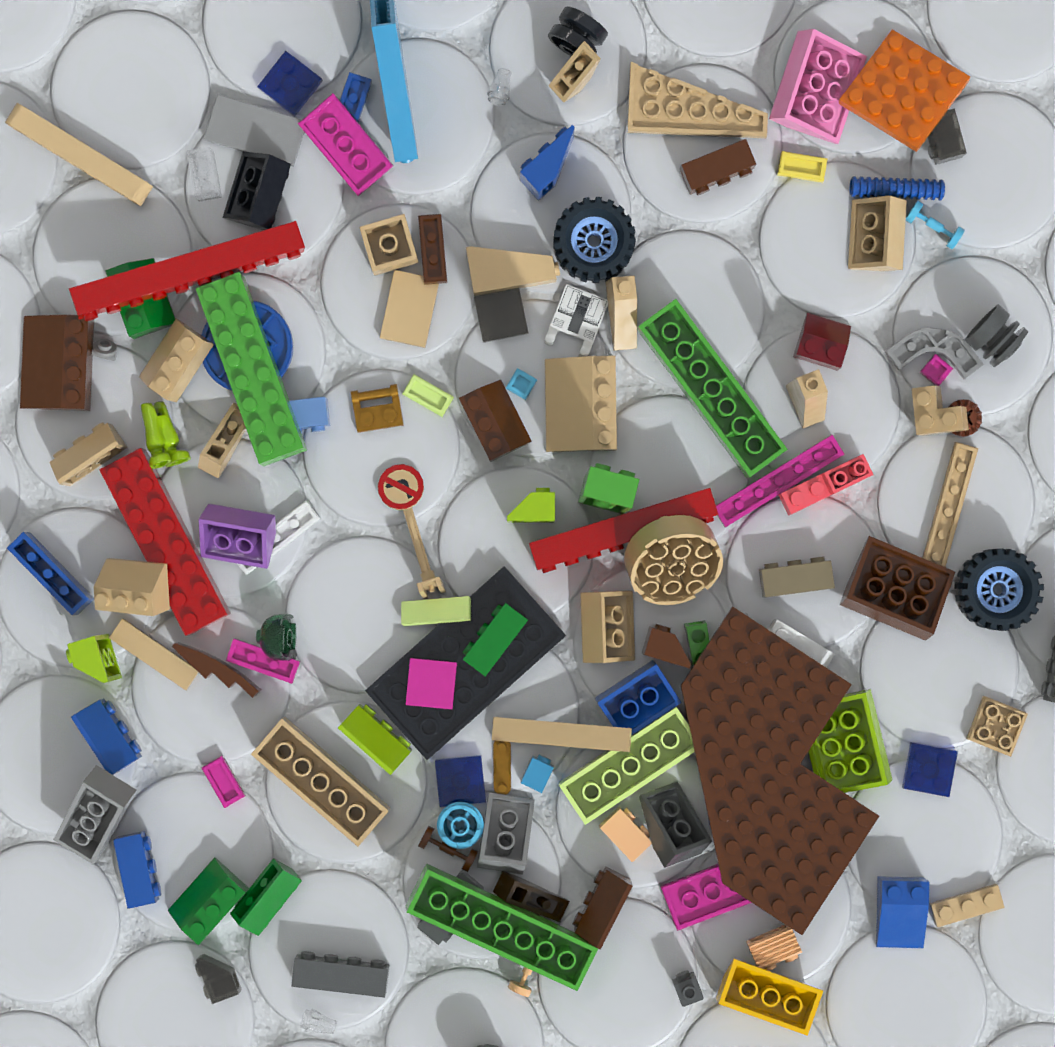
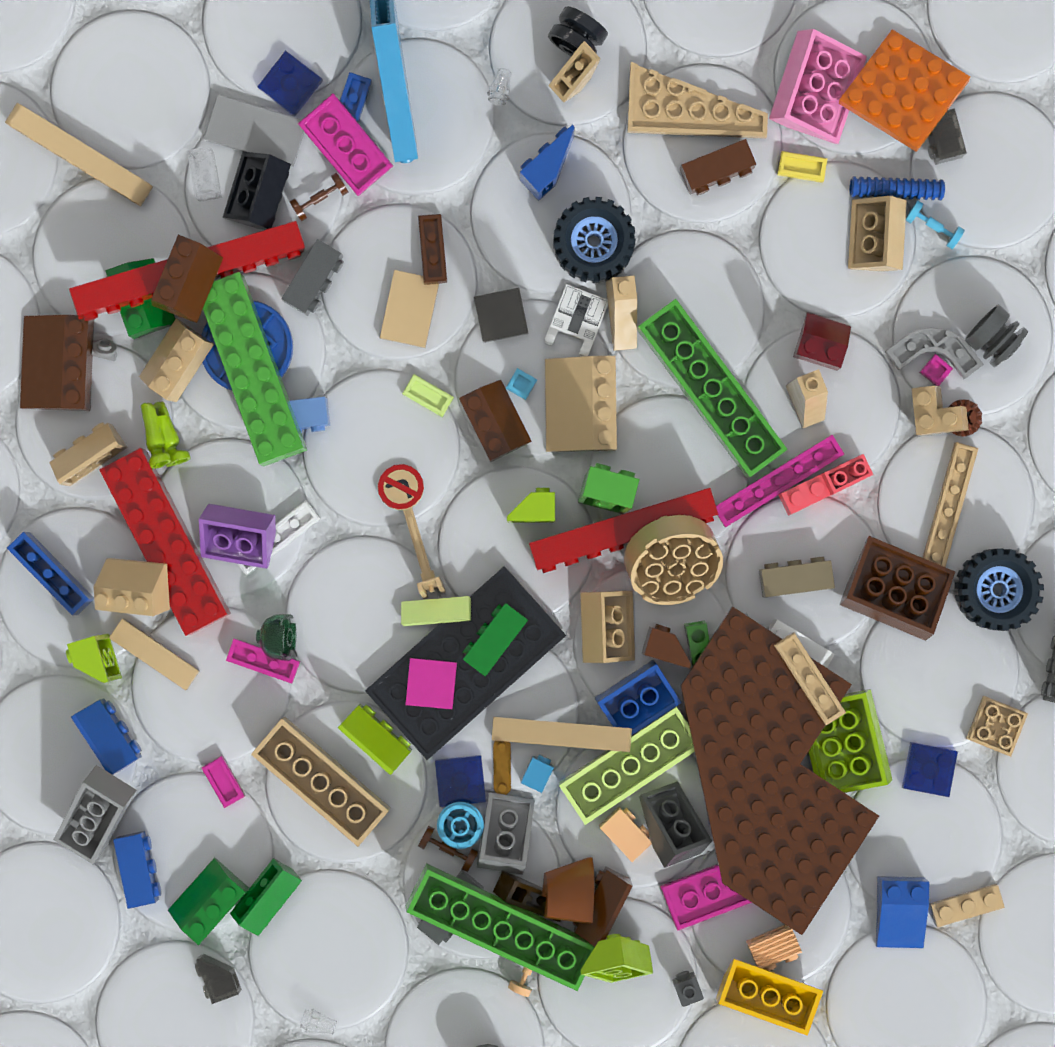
(187, 279): none -> reddish brown slope
(208, 665): reddish brown slope -> none
(222, 443): tan slope -> none
(313, 278): none -> dark grey brick
(319, 196): none -> reddish brown wheel
(340, 975): dark grey brick -> none
(377, 416): pearl gold plate -> none
(389, 244): tan brick -> none
(504, 270): tan slope -> none
(570, 892): none -> dark orange slope
(618, 959): none -> lime slope
(809, 678): none -> tan tile

